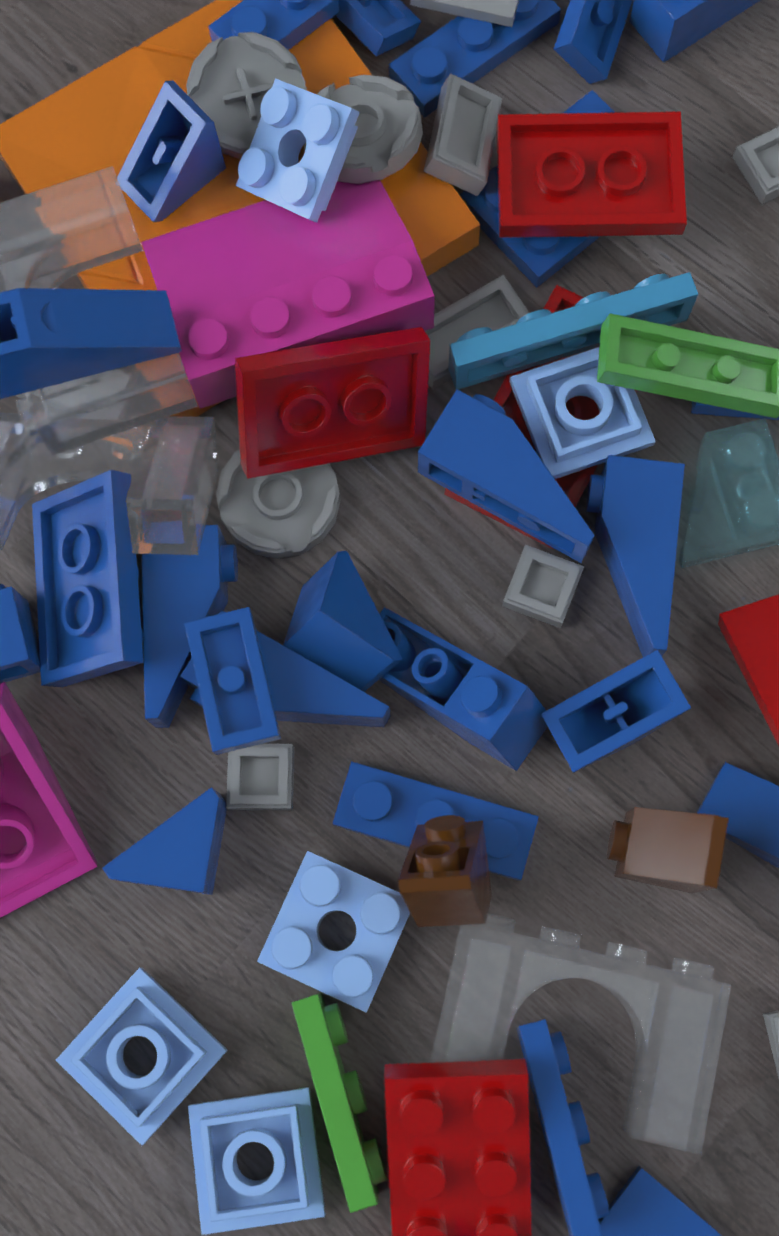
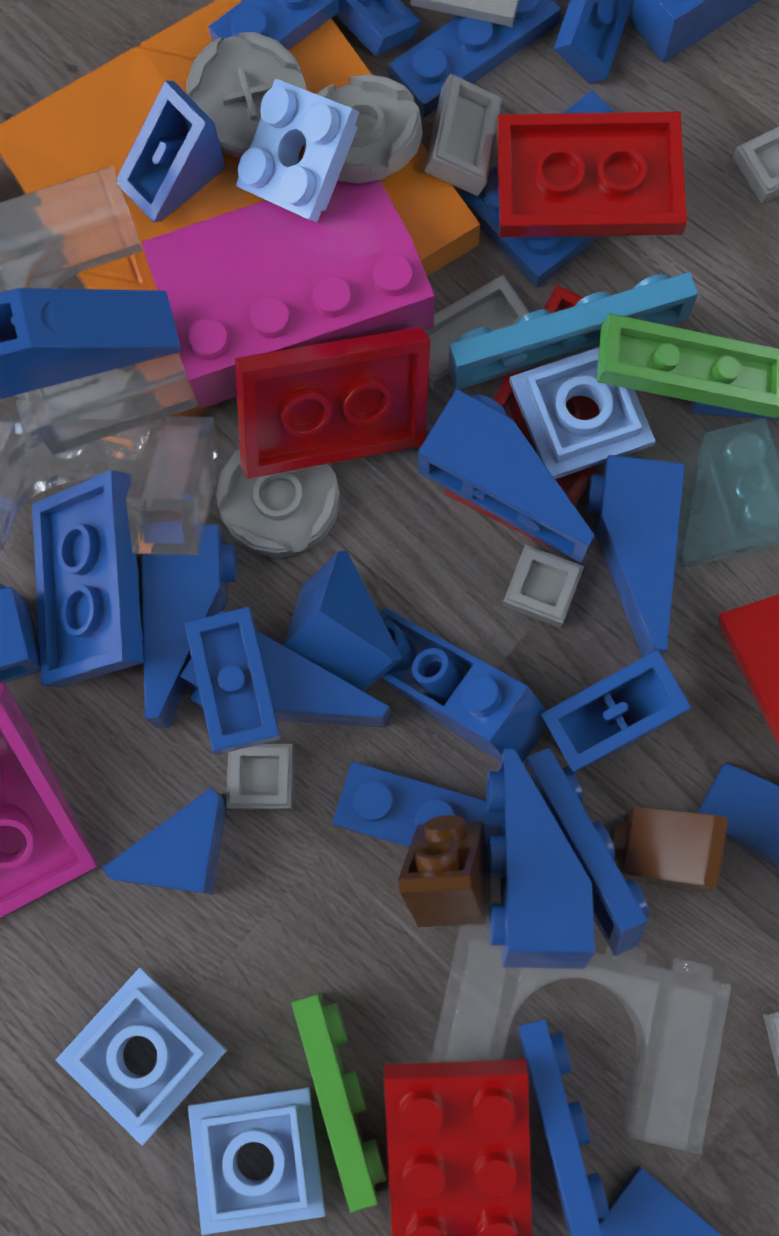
(295, 941): light blue piece -> none
(543, 887): none -> blue slope
(617, 904): none -> blue plate

